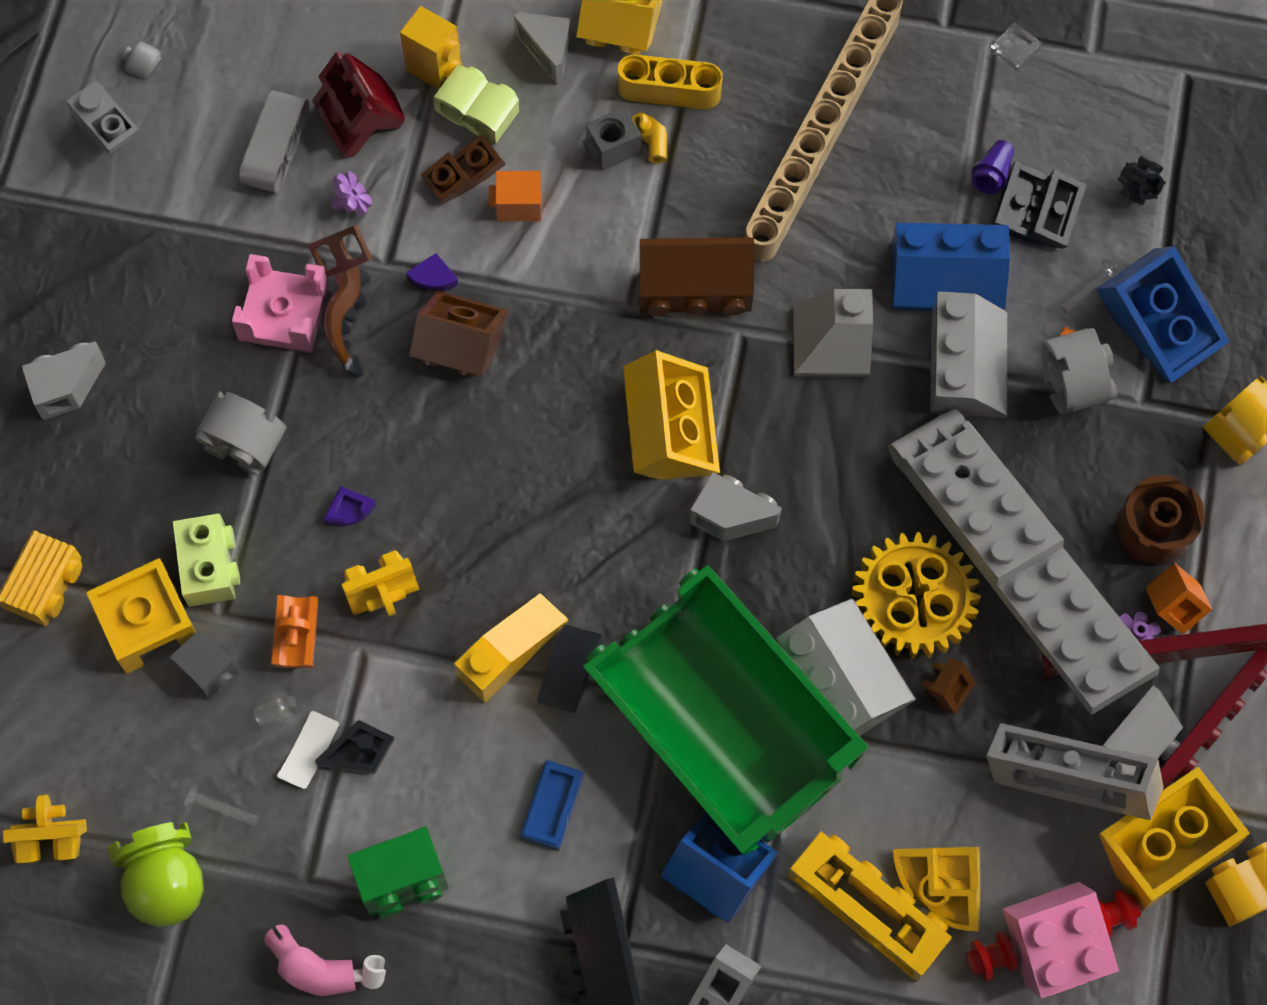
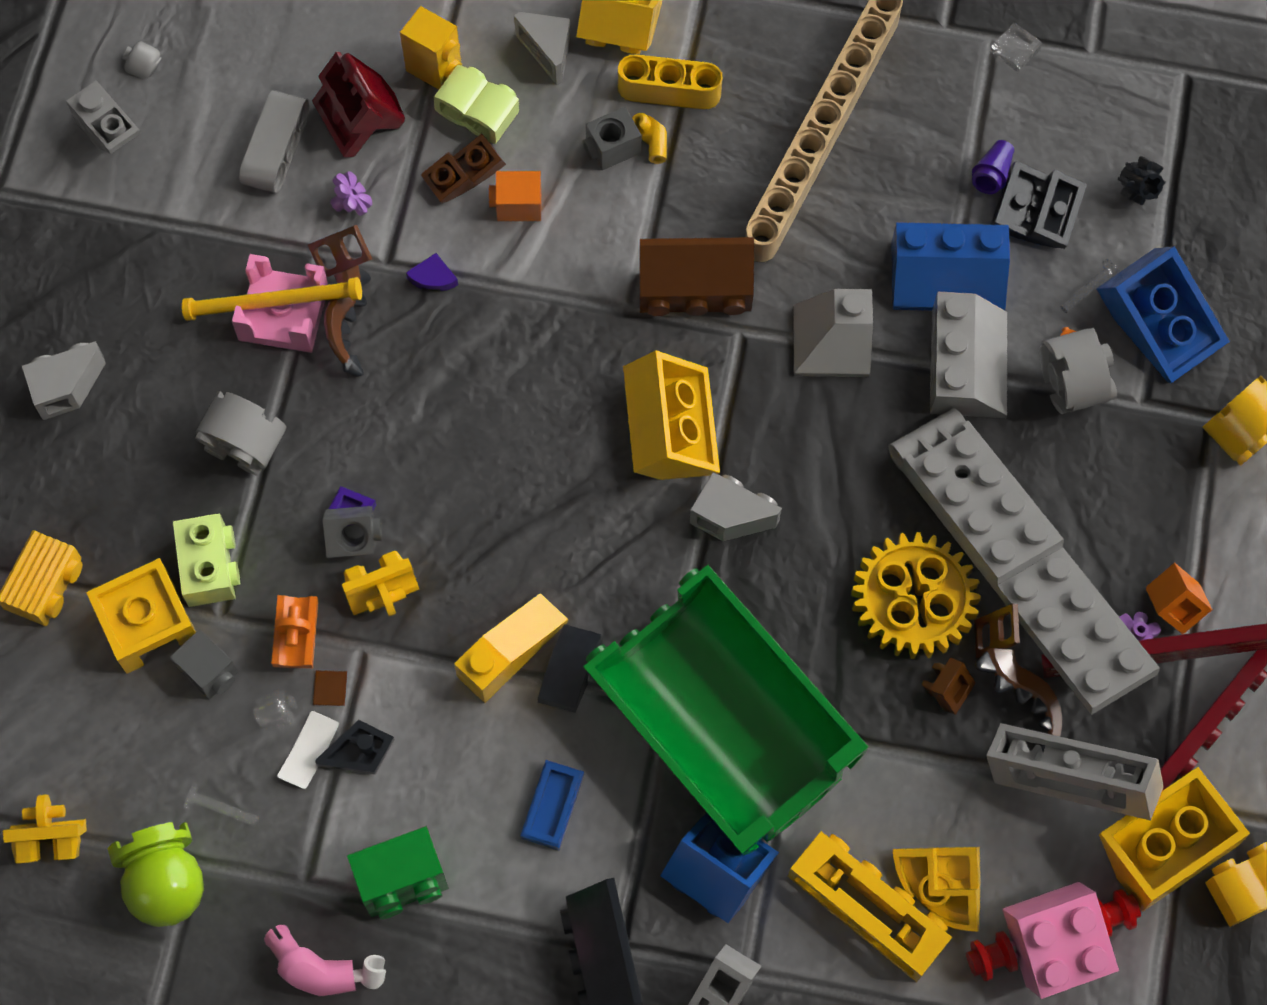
(193, 308): none -> yellow bar
(330, 688): none -> reddish brown sticker
(341, 545): none -> dark grey brick
(458, 333): reddish brown slope -> none
(848, 665): light grey slope -> none
(1010, 674): none -> reddish brown piece
(1147, 730): light grey slope -> none
(1160, 520): reddish brown brick -> none

